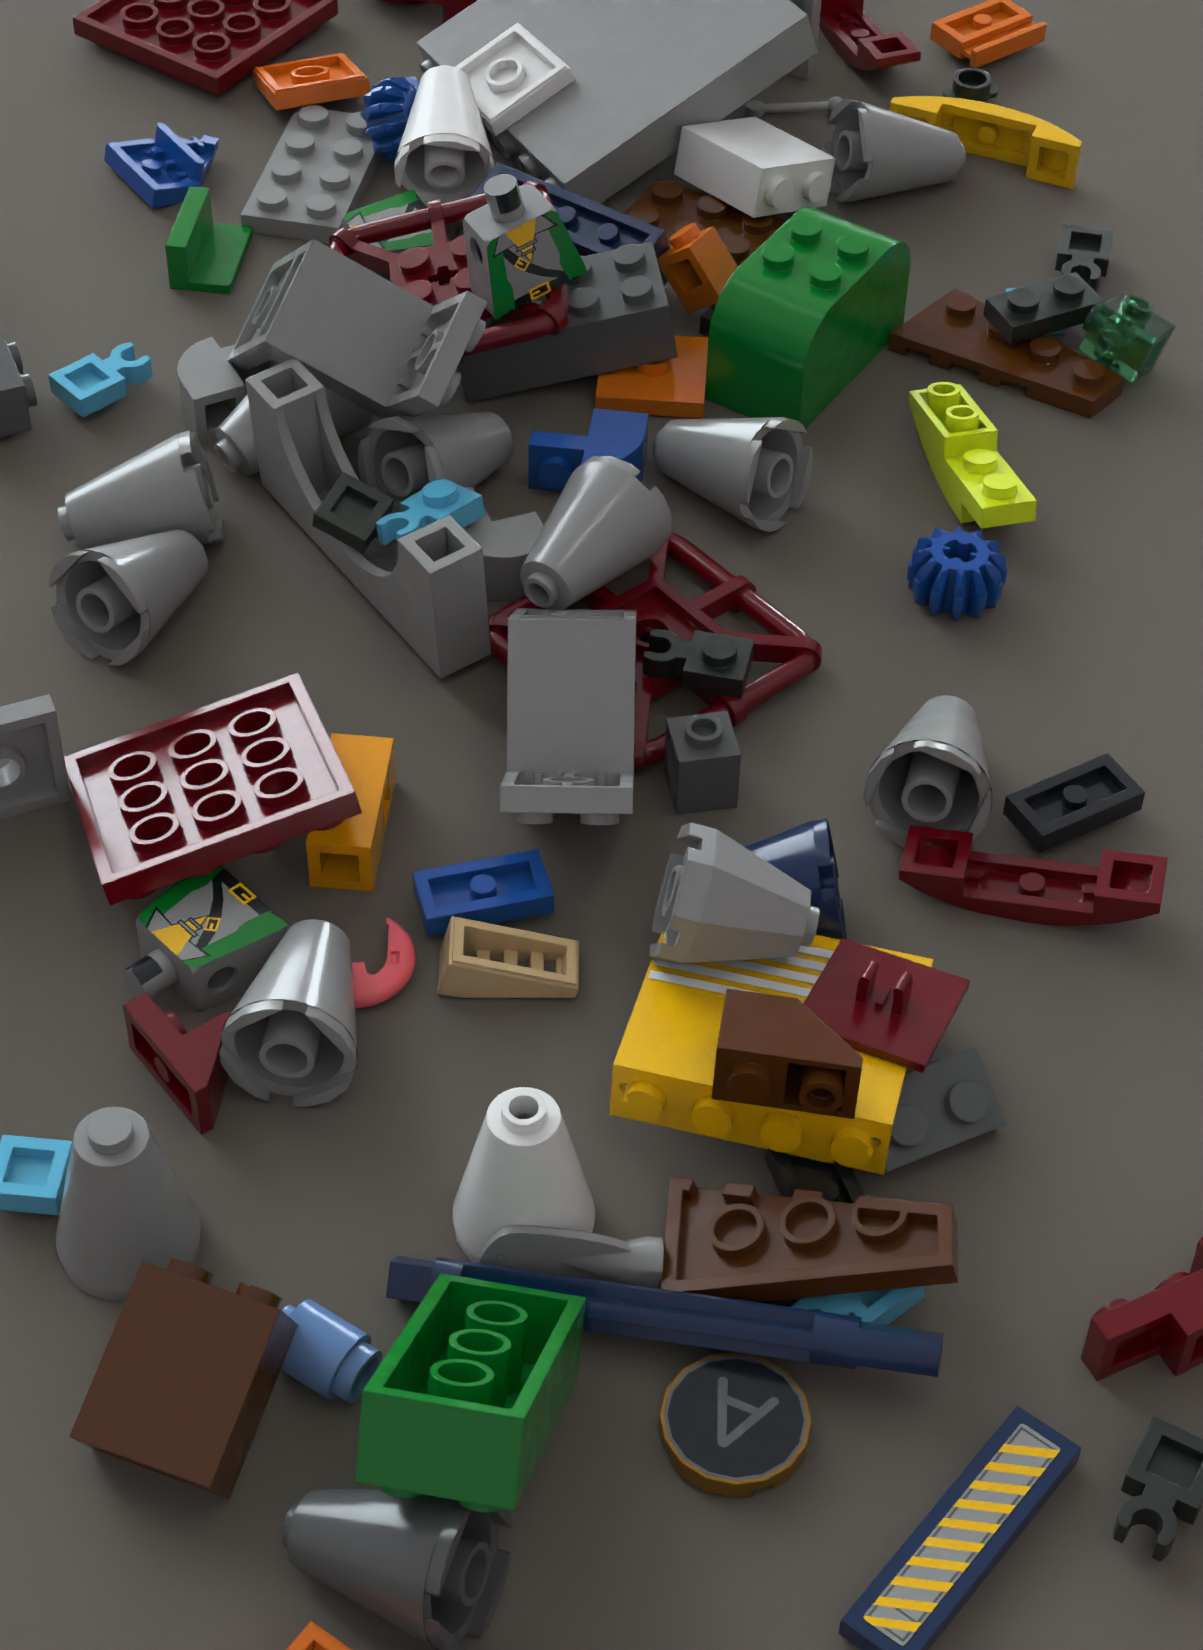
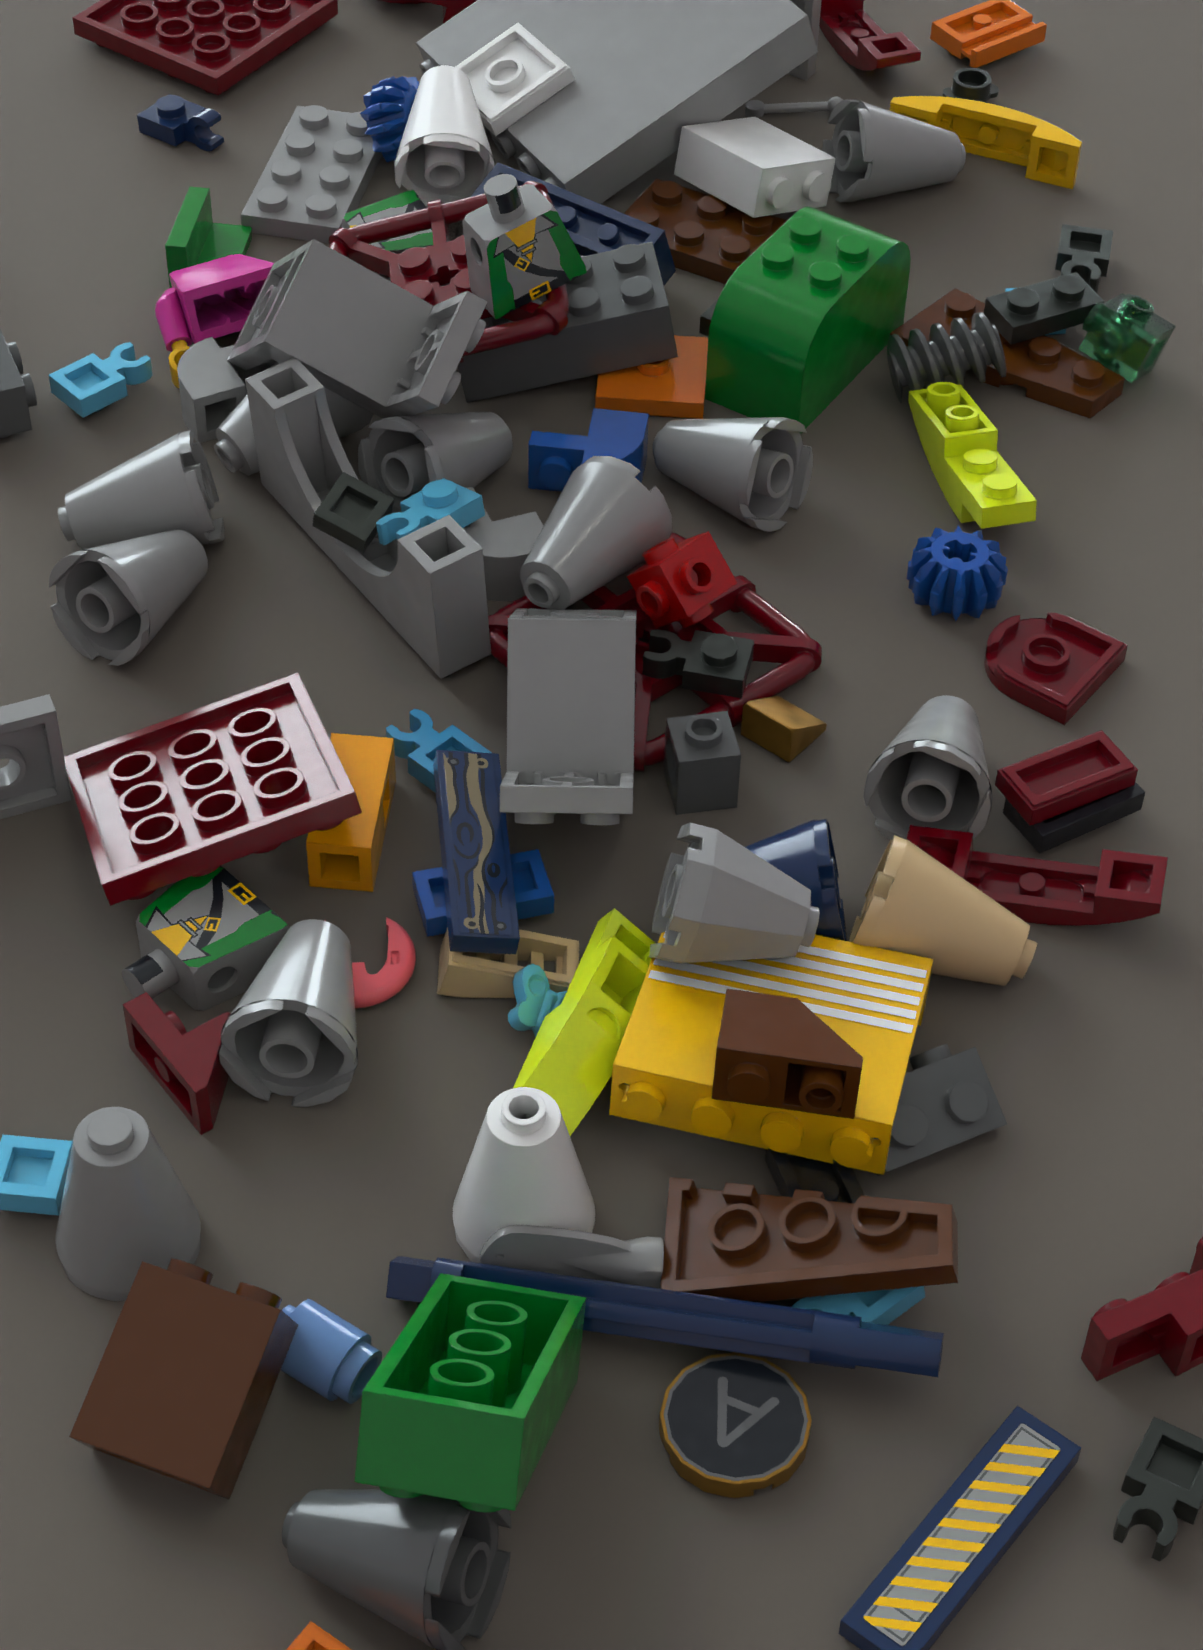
(164, 166): blue slope -> none
(179, 120): none -> dark blue plate
(208, 302): none -> dark pink torso
(310, 81): orange plate -> none
(424, 741): none -> dark azure plate
(475, 853): none -> dark blue tile
(533, 999): none -> medium azure piece
(583, 1034): none -> neon yellow slope
(681, 580): none -> red brick
(697, 266): orange brick -> none
(780, 726): none -> pearl gold slope
(886, 1003): dark red piece -> none
(936, 914): none -> tan cone
(945, 354): none -> dark grey piece
(1051, 662): none -> dark red tile
(1066, 777): none -> dark red tile

